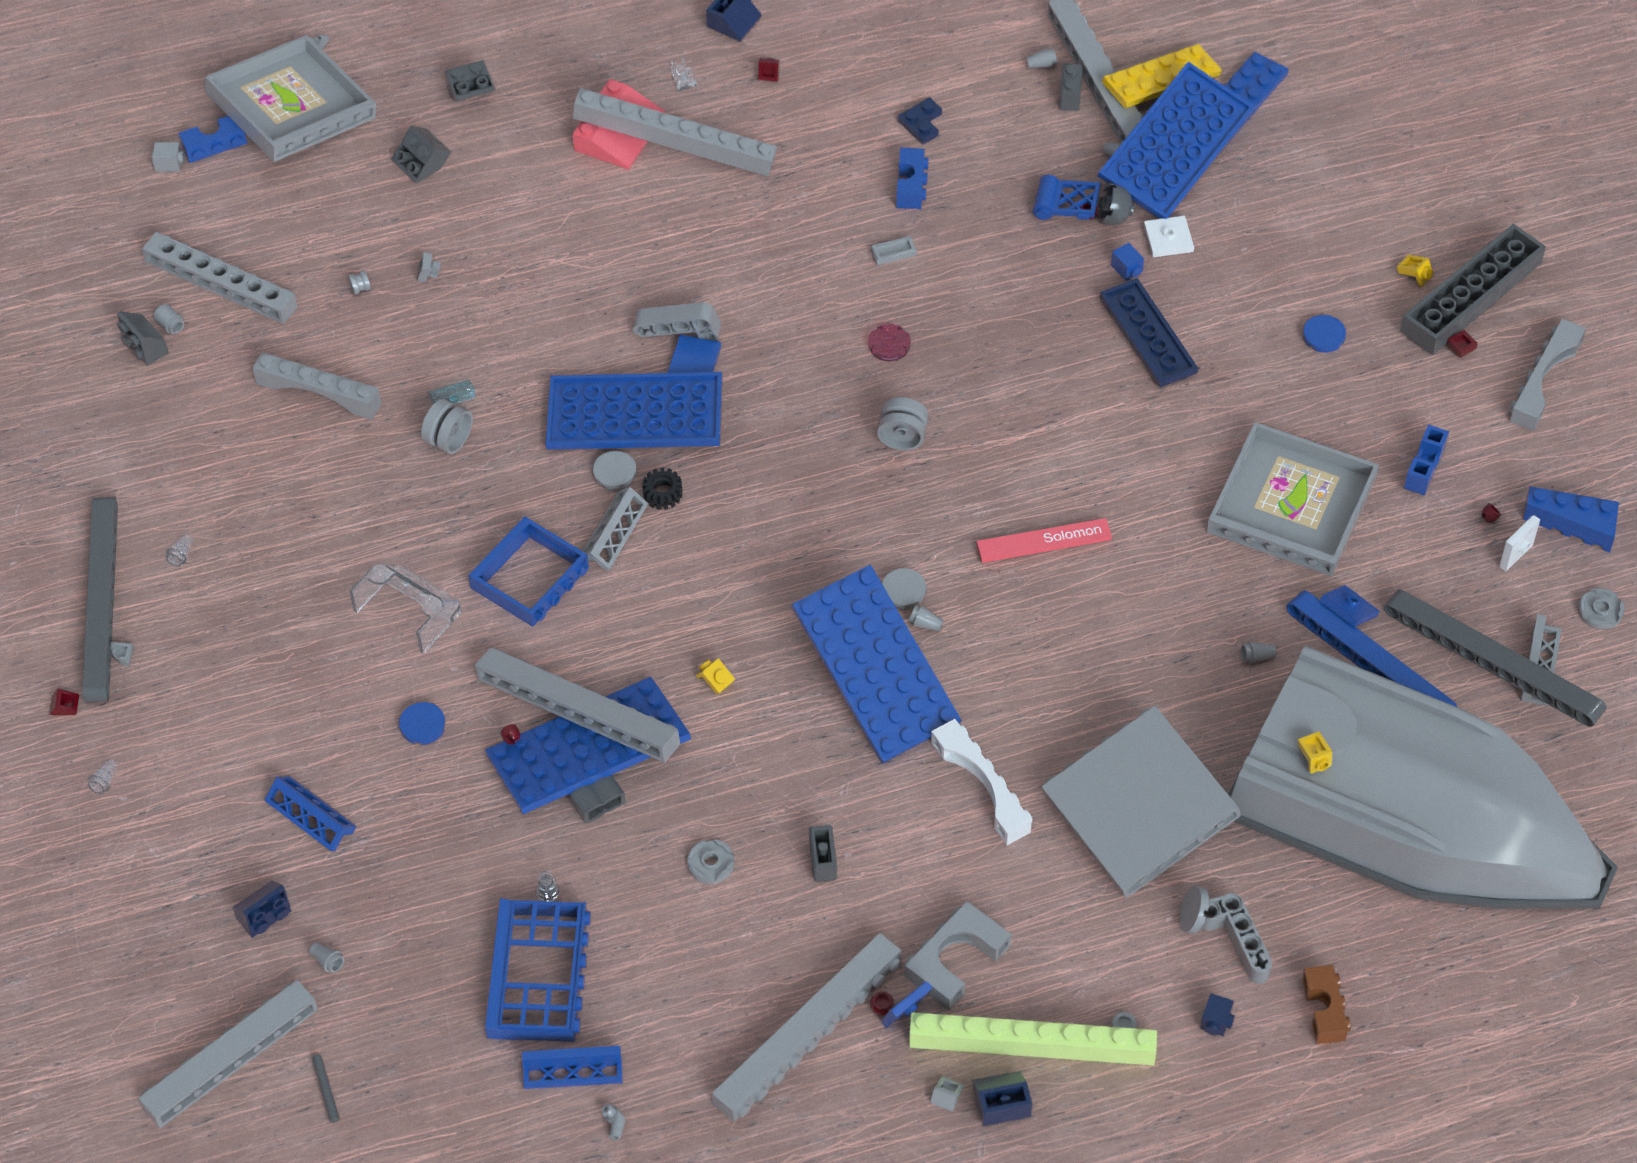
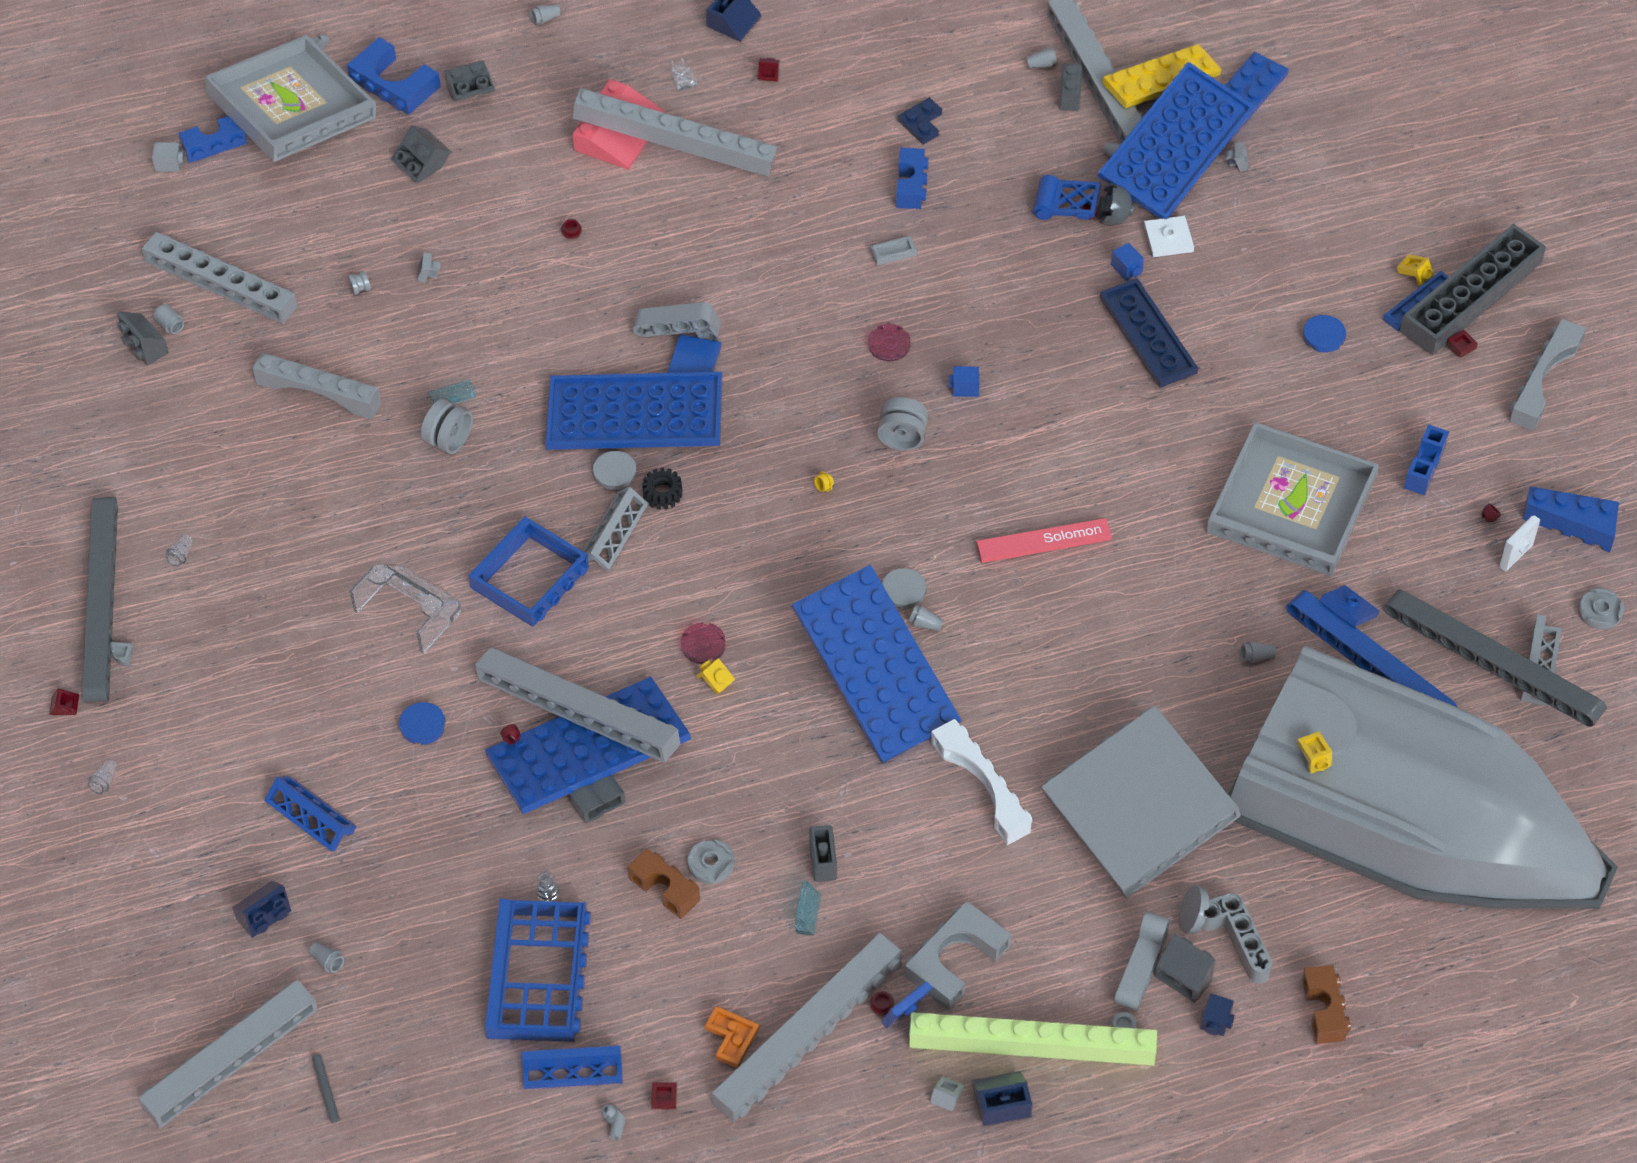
(403, 94): none -> blue arch
(544, 13): none -> light grey cone
(571, 229): none -> dark red plate
(651, 869): none -> dark orange arch
(664, 1095): none -> dark red plate
(703, 642): none -> clear pink tile
(737, 1033): none -> orange plate
(807, 909): none -> clear light blue slope
(823, 482): none -> yellow plate
(965, 381): none -> blue brick
(1143, 960): none -> light grey beam
(1185, 968): none -> dark grey slope
(1238, 157): none -> light grey tile
(1395, 315): none -> blue tile

